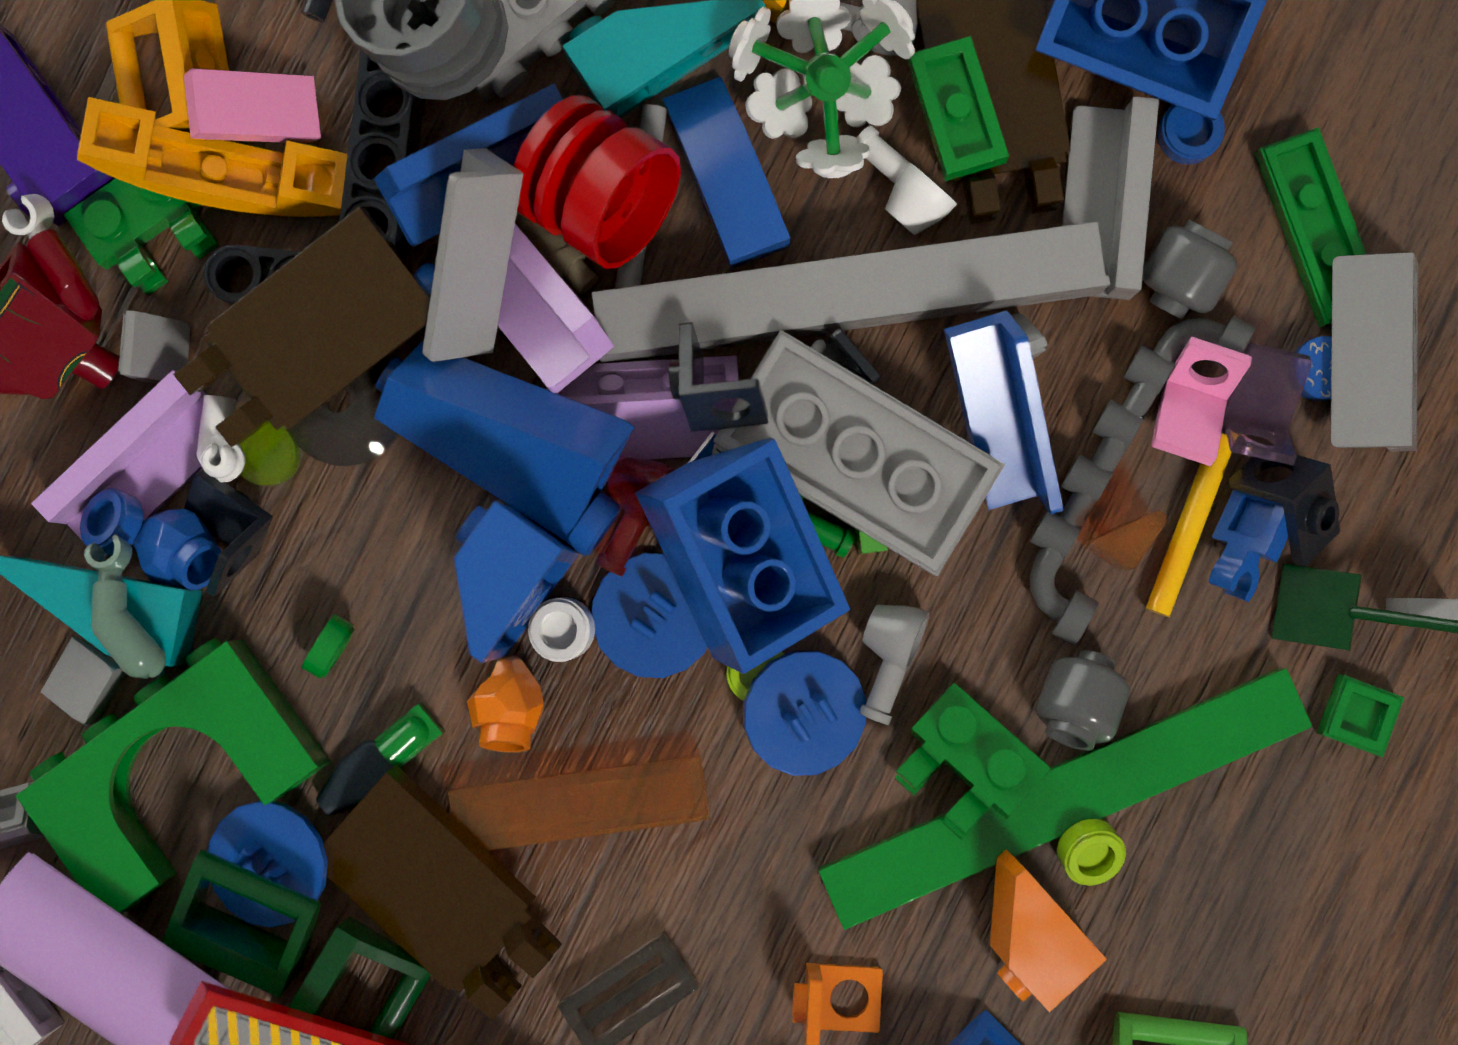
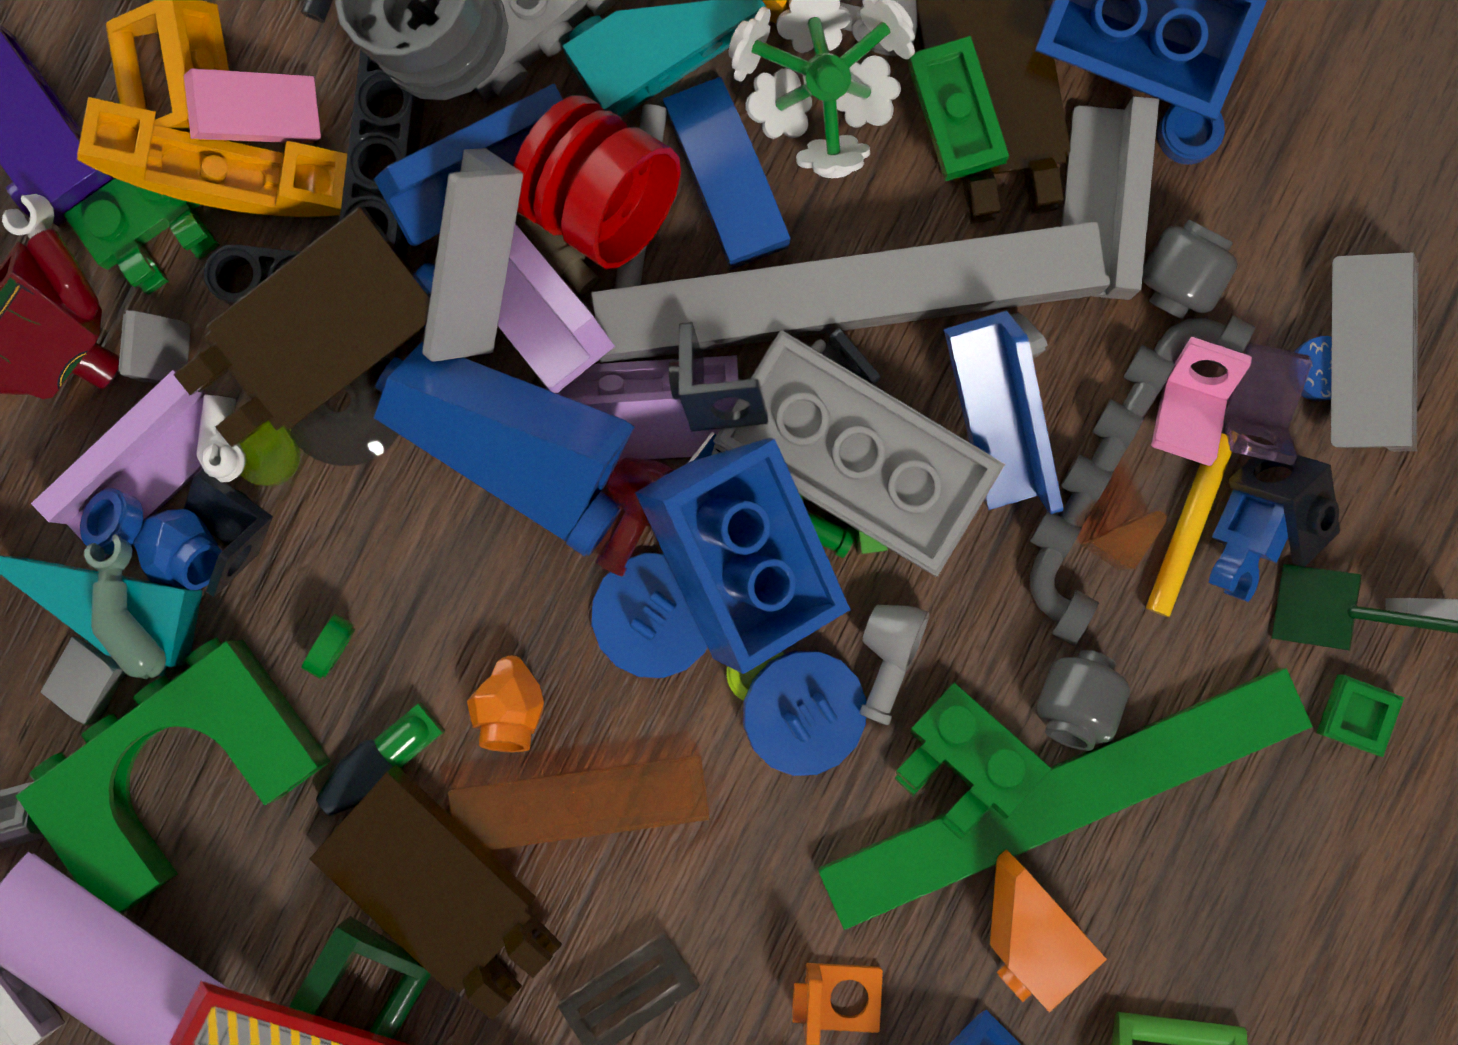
(234, 944): dark green tile -> none
(274, 844): blue piece -> none
(504, 576): blue slope -> none
(561, 629): white tile -> none
(915, 197): white bar -> none
(1091, 852): lime tile -> none
(1310, 212): green tile -> none

